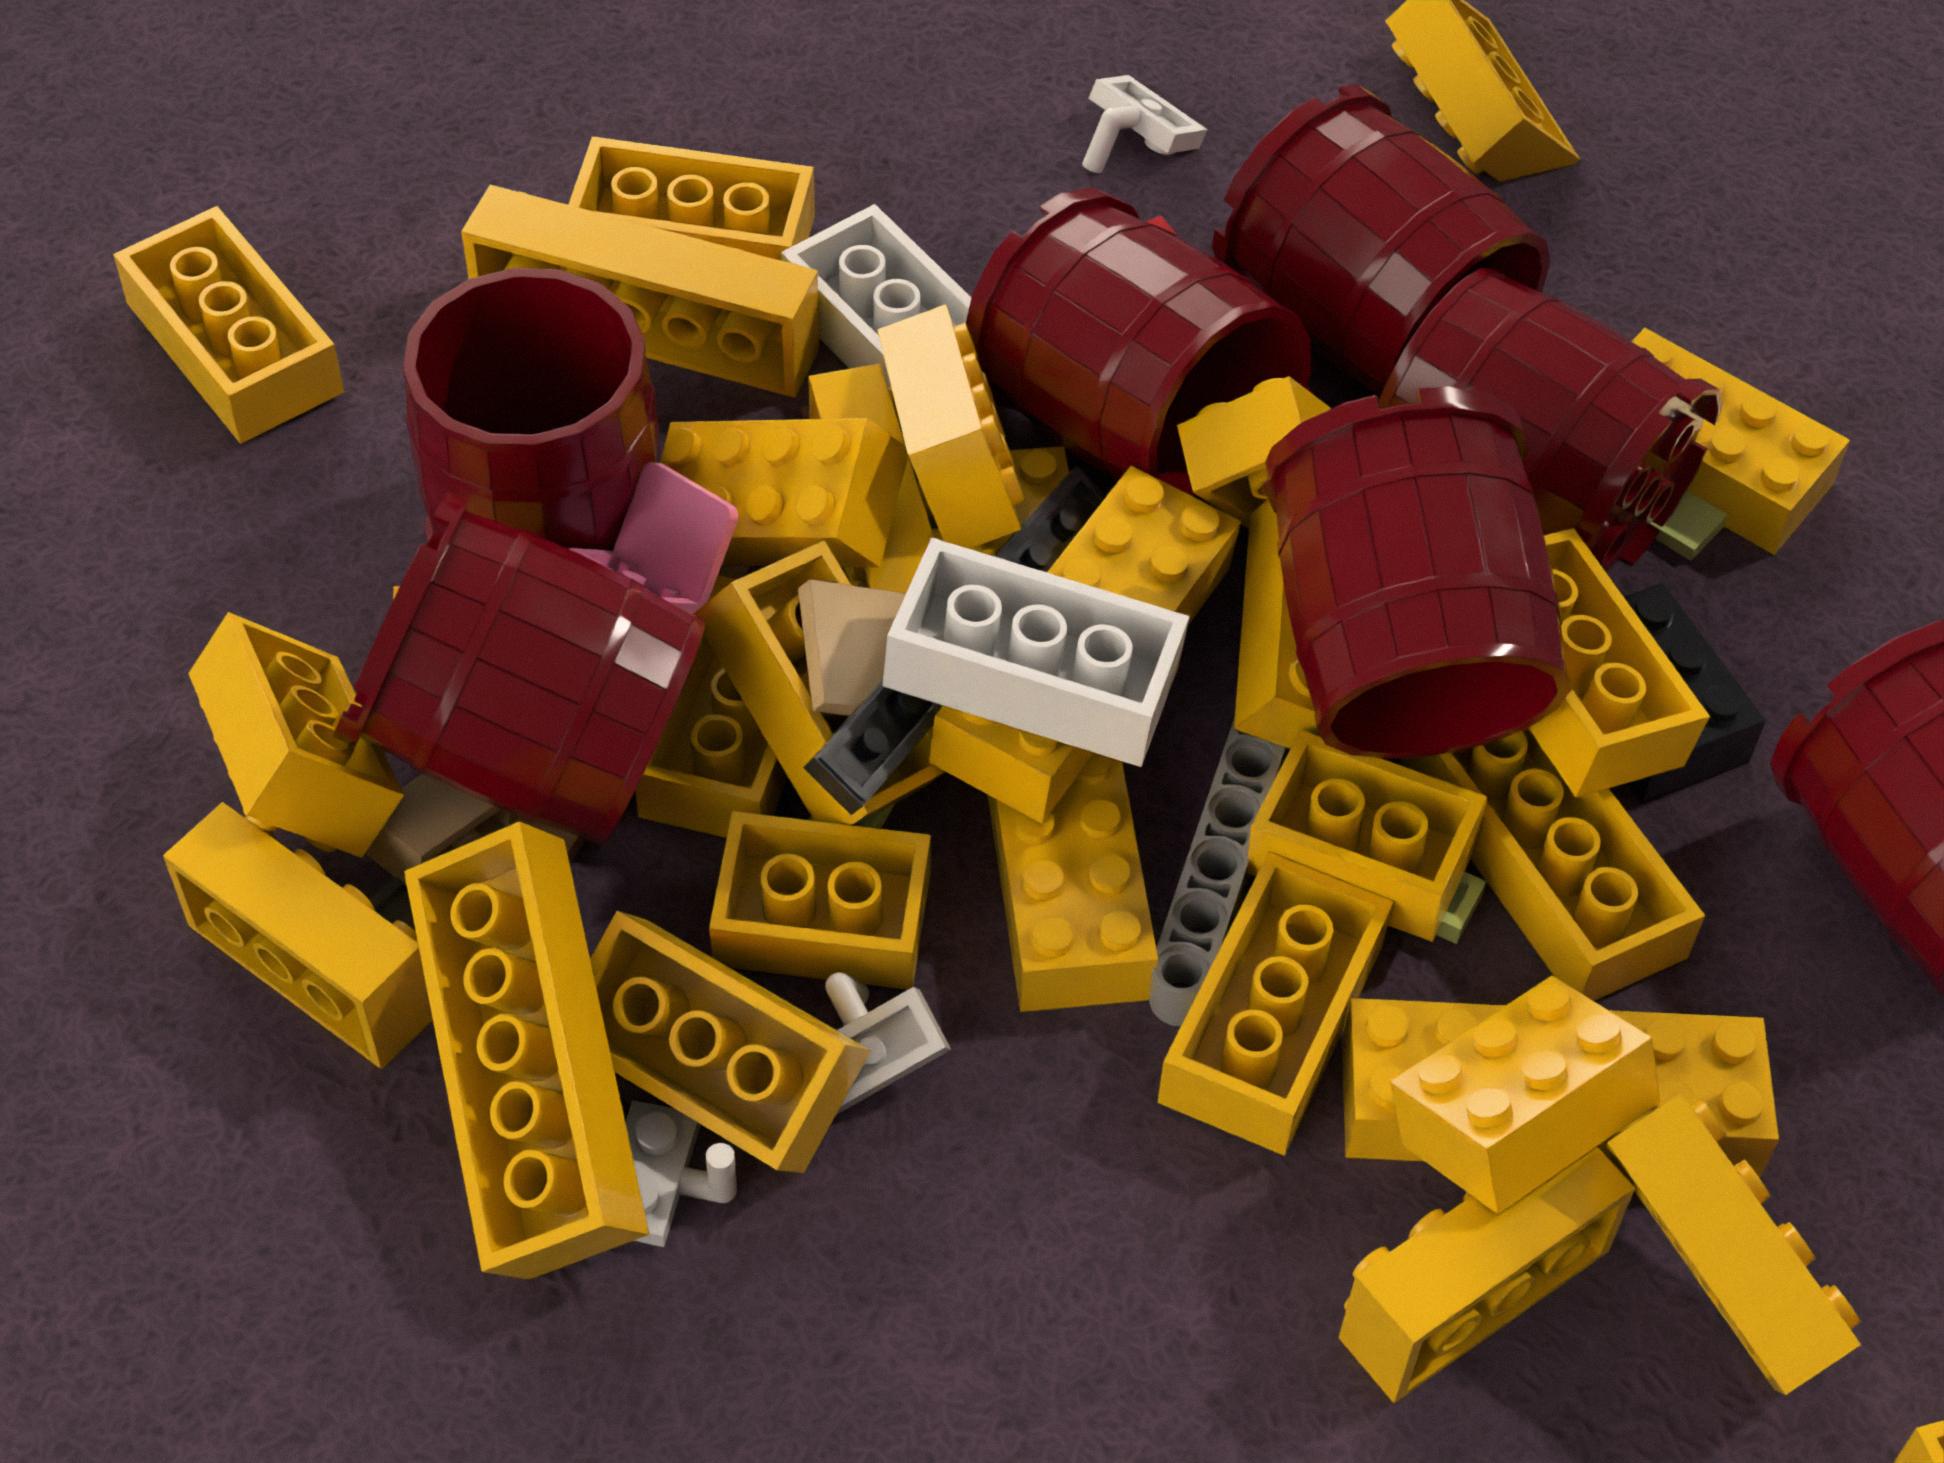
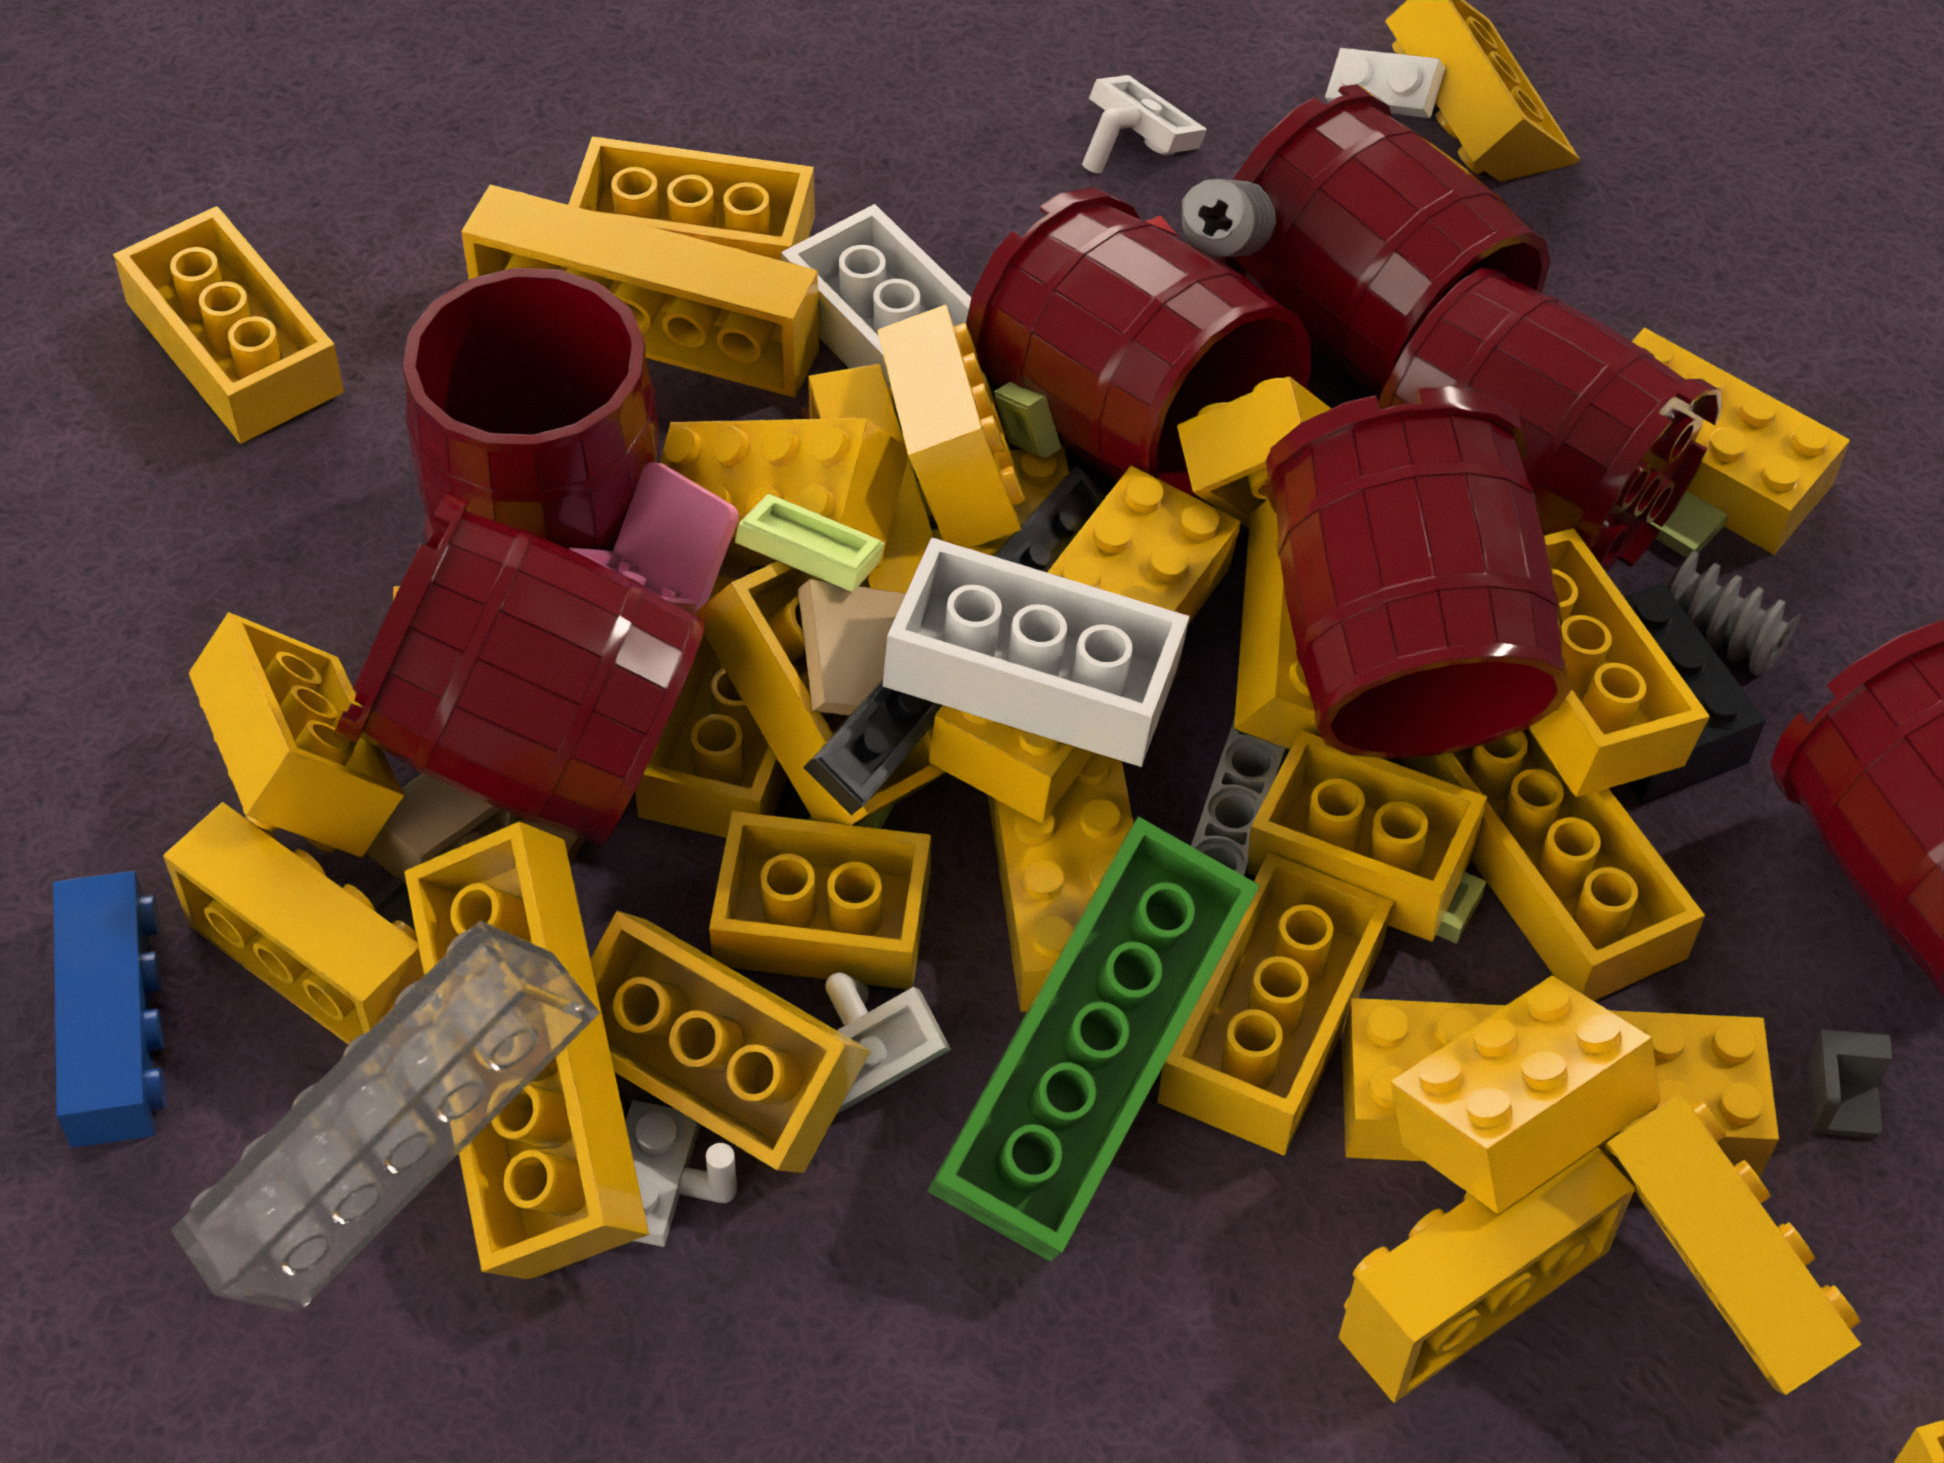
(105, 1009): none -> blue brick
(384, 1120): none -> clear brick
(810, 542): none -> yellowish green tile
(1027, 420): none -> yellowish green tile
(1094, 1040): none -> bright green brick
(1242, 202): none -> light grey piece
(1401, 81): none -> white plate
(1731, 617): none -> light grey piece
(1845, 1081): none -> dark grey panel

